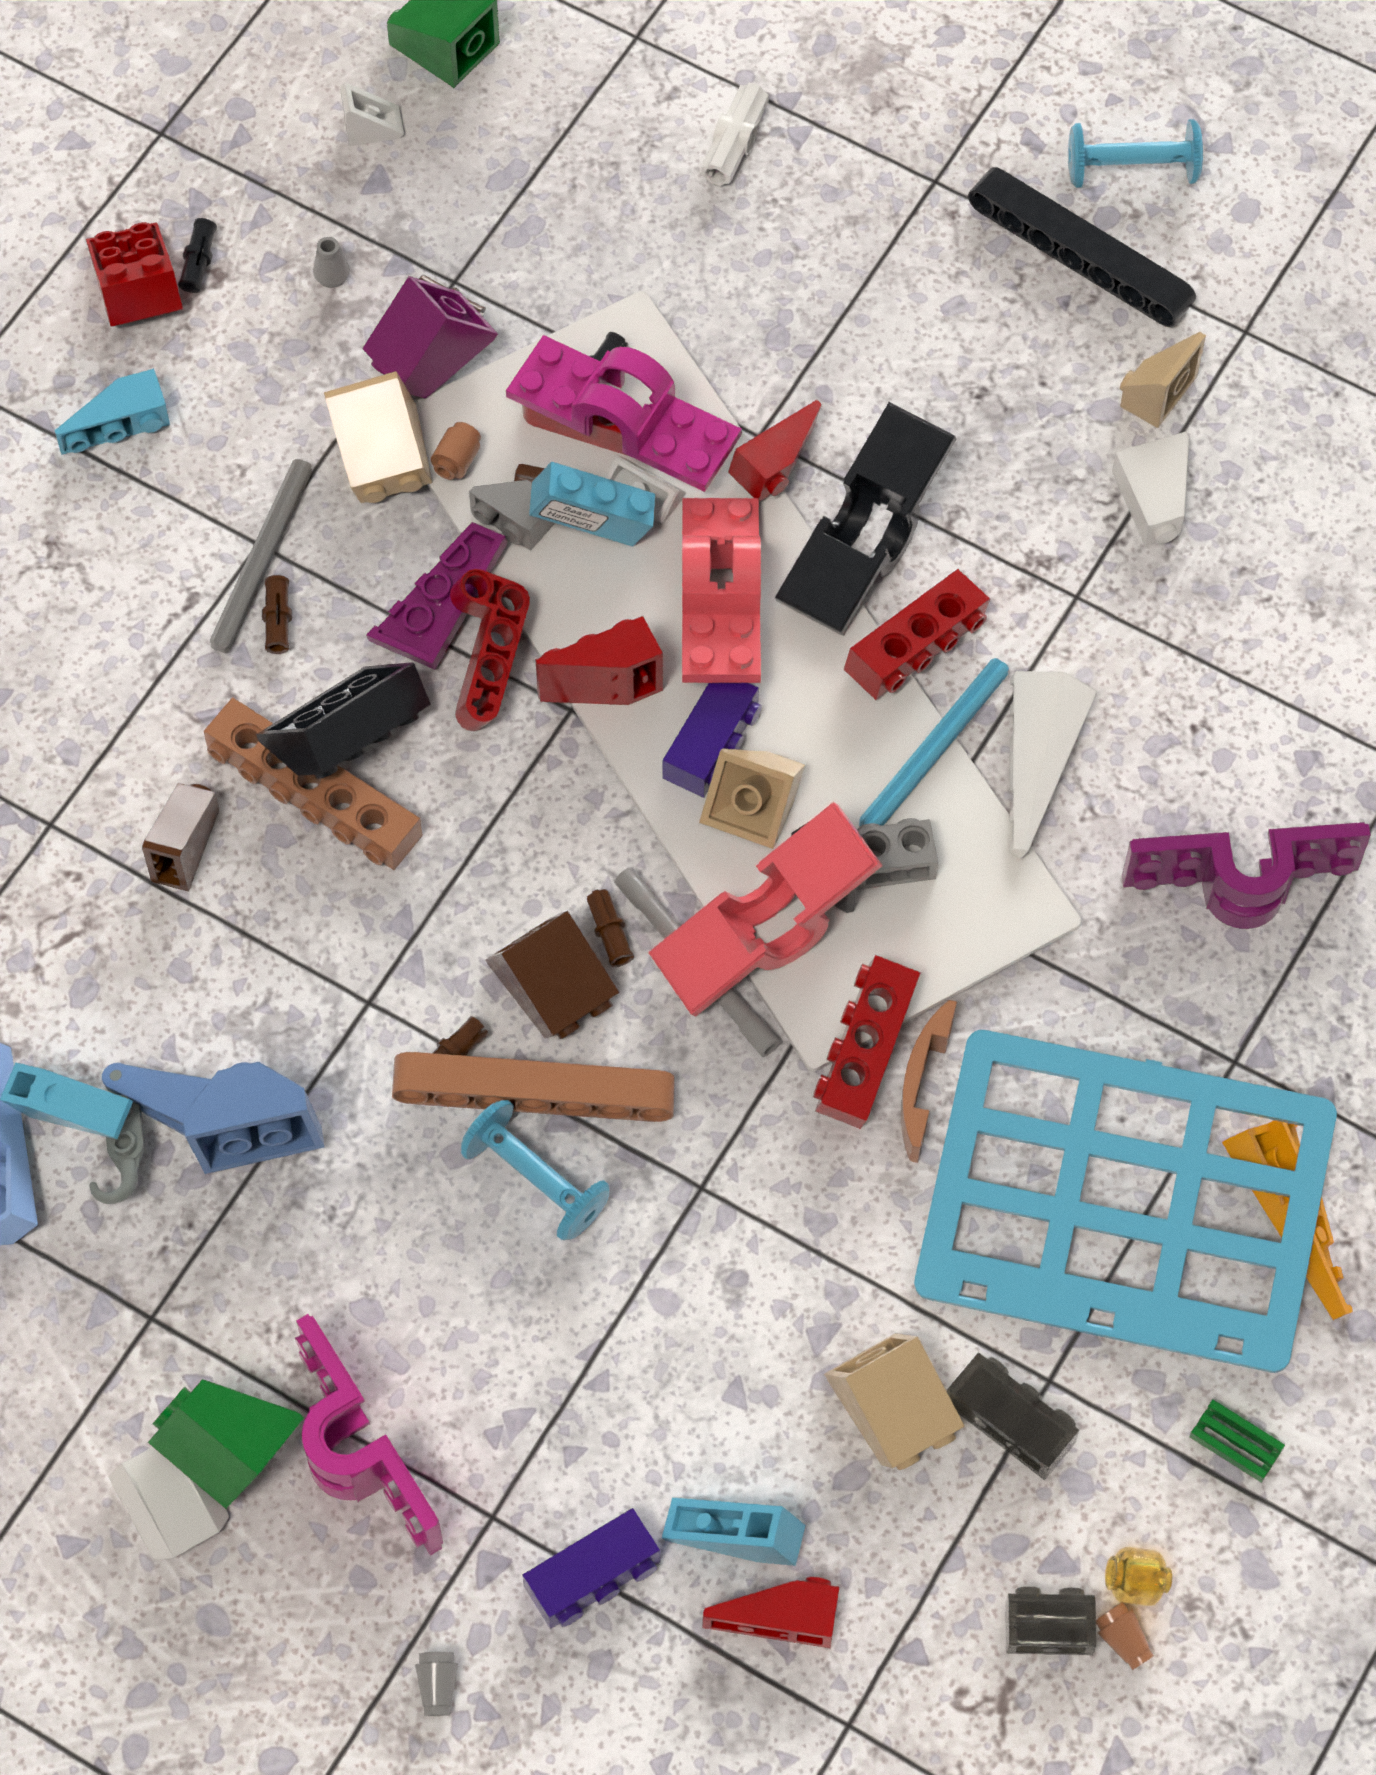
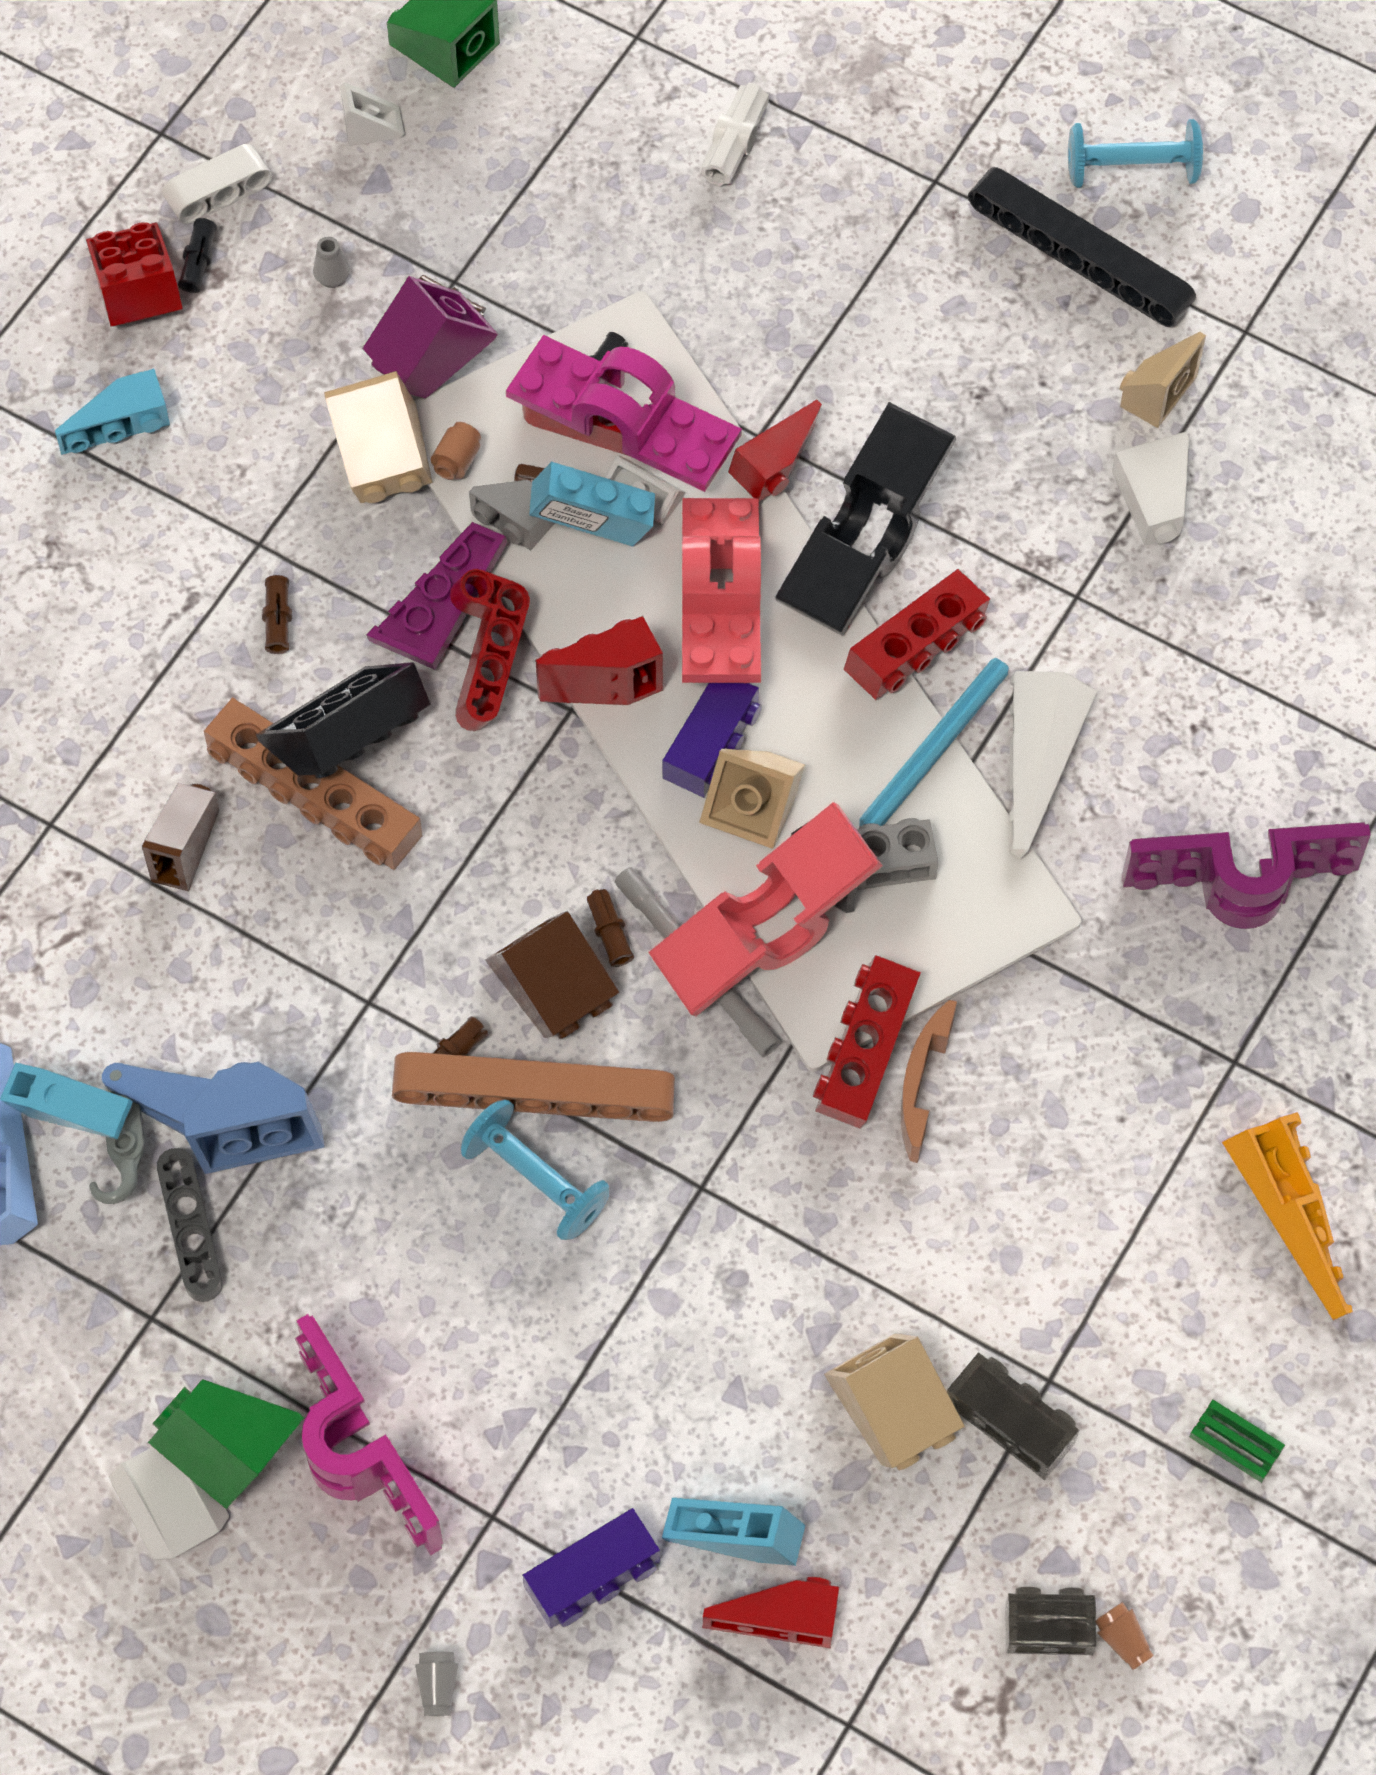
(189, 1224): none -> dark grey beam
(216, 183): none -> white beam
(260, 556): light grey axle -> none
(1138, 1576): clear yellow head -> none
(1141, 1316): medium azure door -> none

